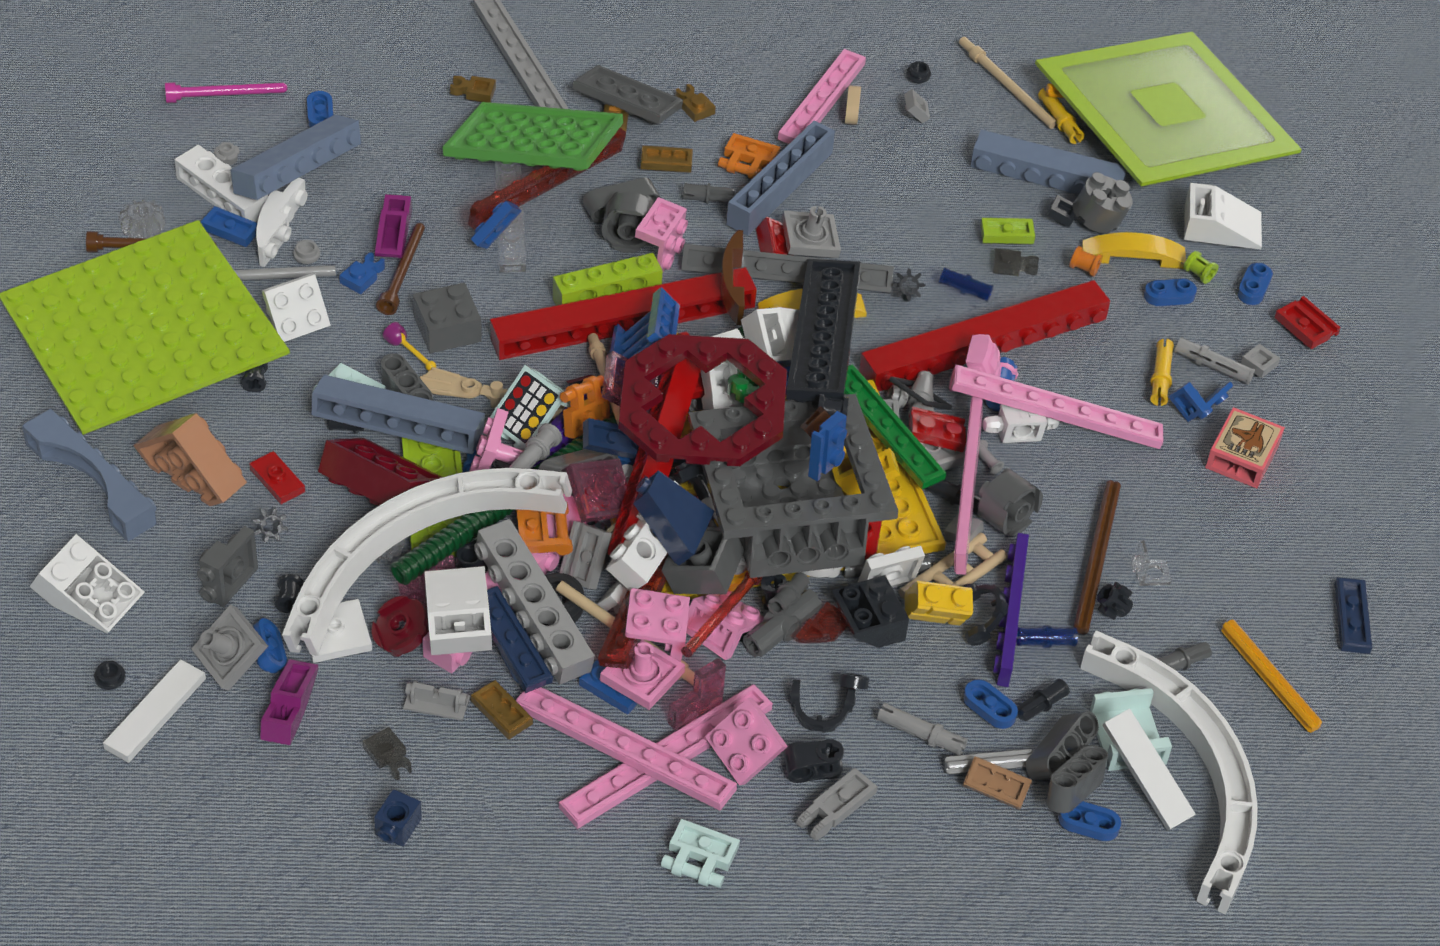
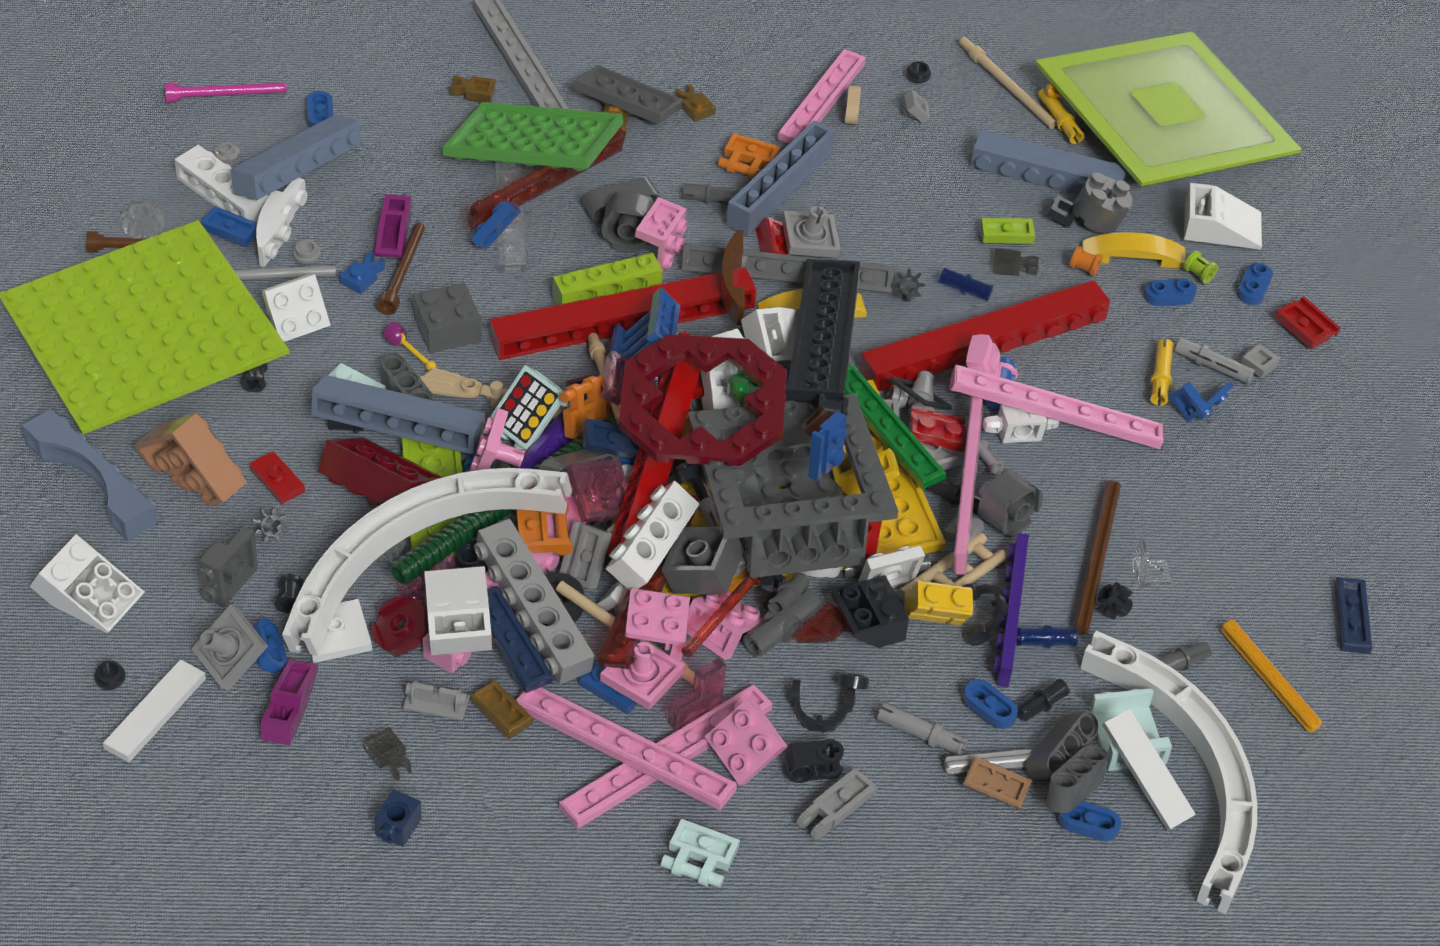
(538, 447): light grey pin -> none
(666, 158): pearl gold plate -> none
(672, 515): dark blue slope -> none
(1245, 447): brick -> none

